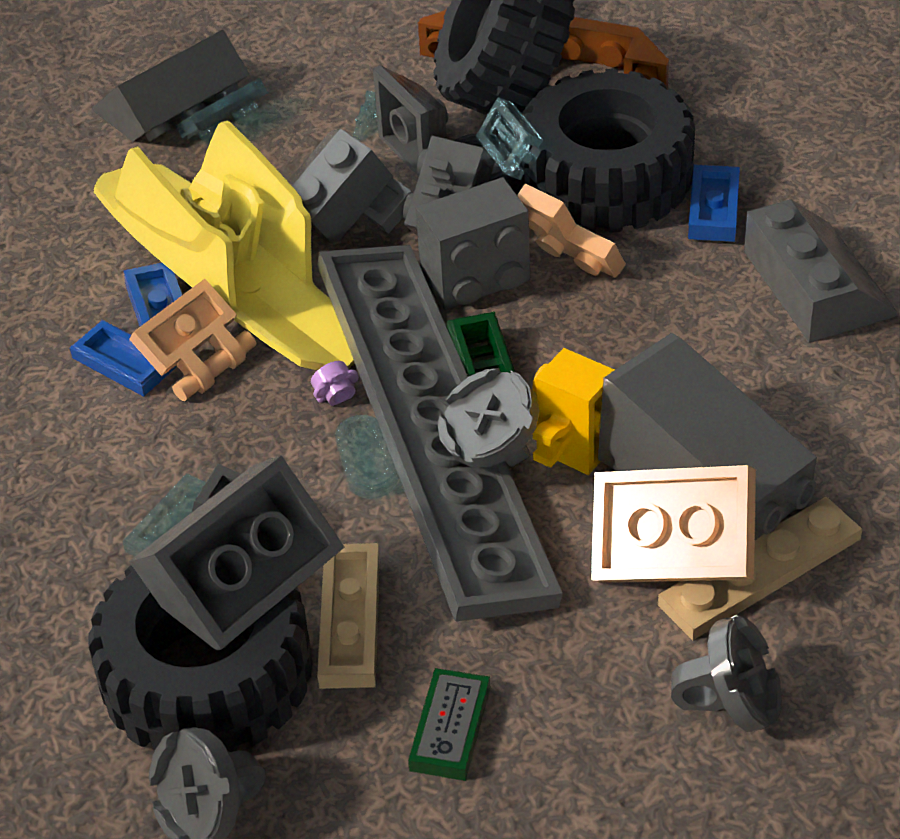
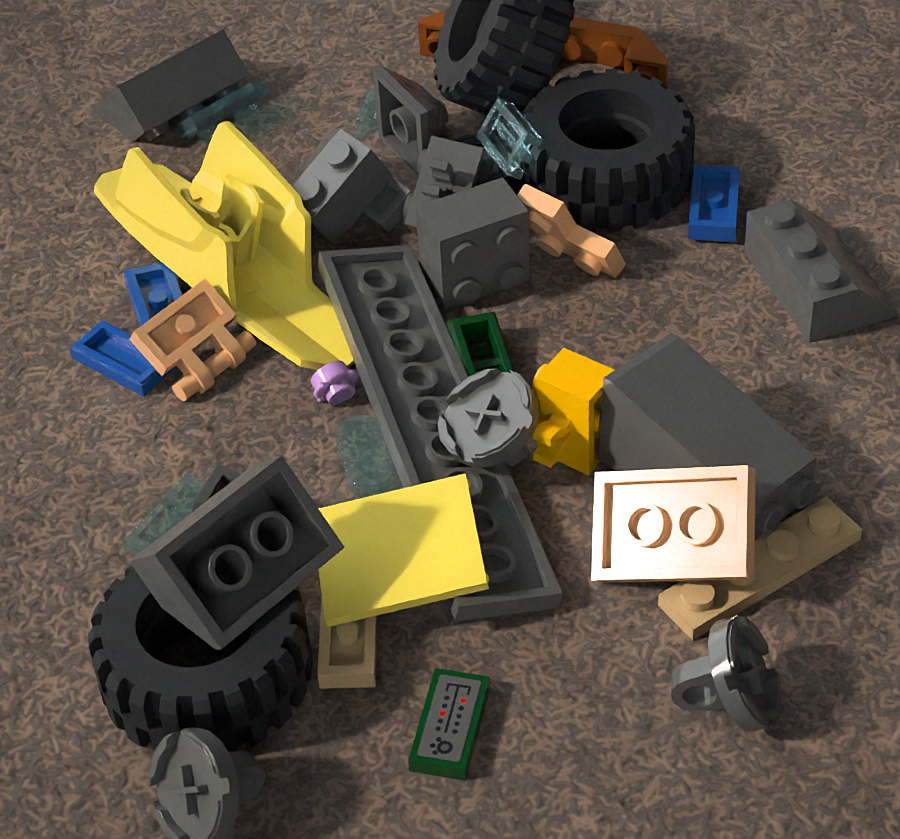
(402, 551): none -> light yellow piece

